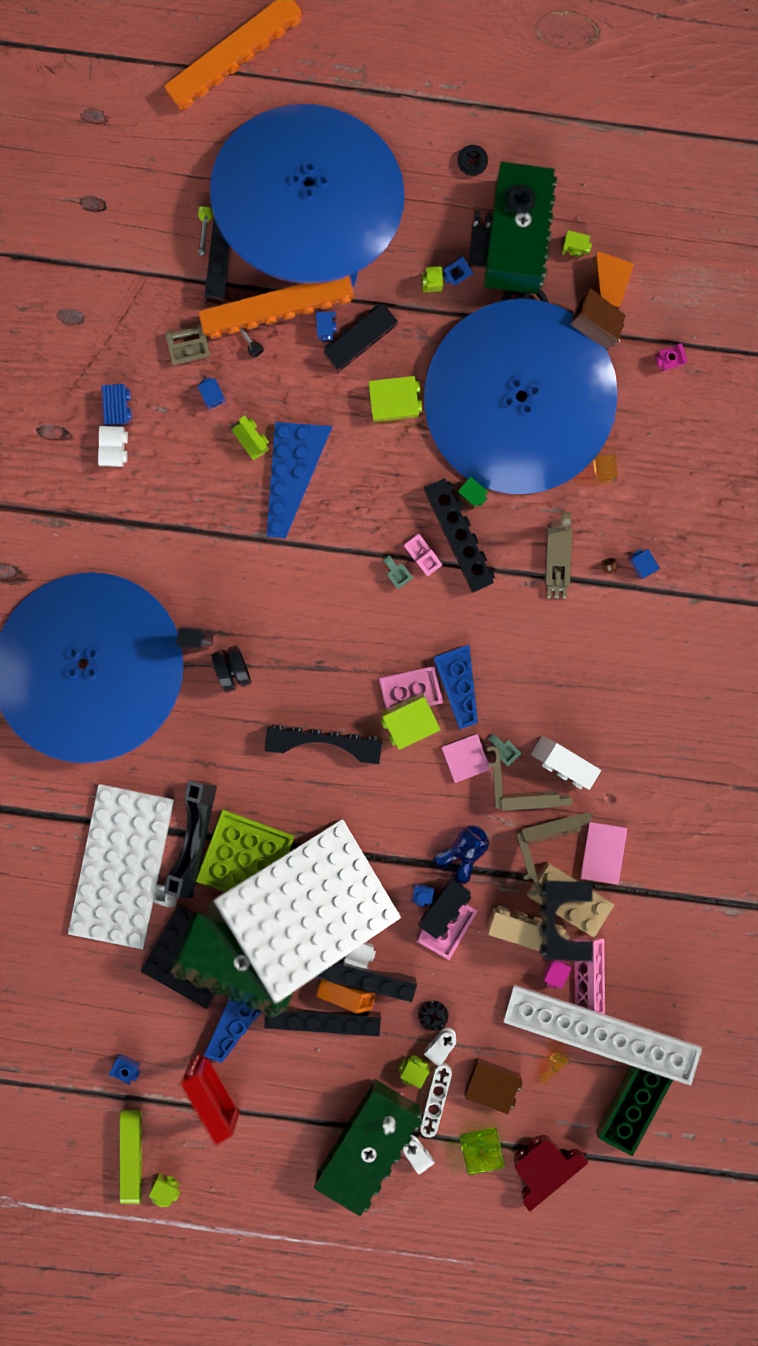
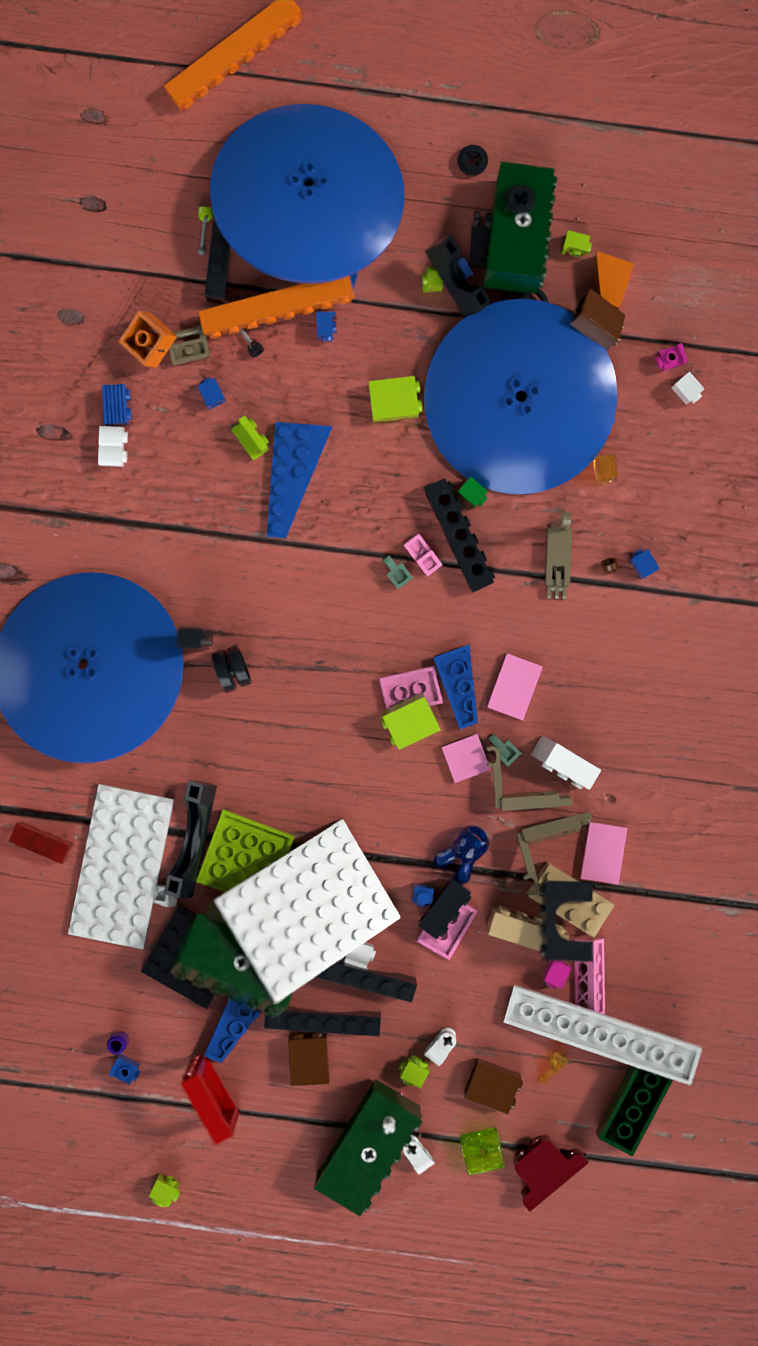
(41, 842): none -> clear red brick
(115, 1047): none -> dark purple brick
(130, 1156): lime beam -> none
(147, 339): none -> orange brick
(308, 1059): none -> reddish brown brick
(346, 996): orange slope -> none
(360, 338): black brick -> none
(364, 750): black arch -> none
(428, 1008): black gear -> none
(436, 1100): white beam -> none
(468, 296): none -> black arch
(514, 686): none -> bright pink tile
(688, 389): none -> white brick

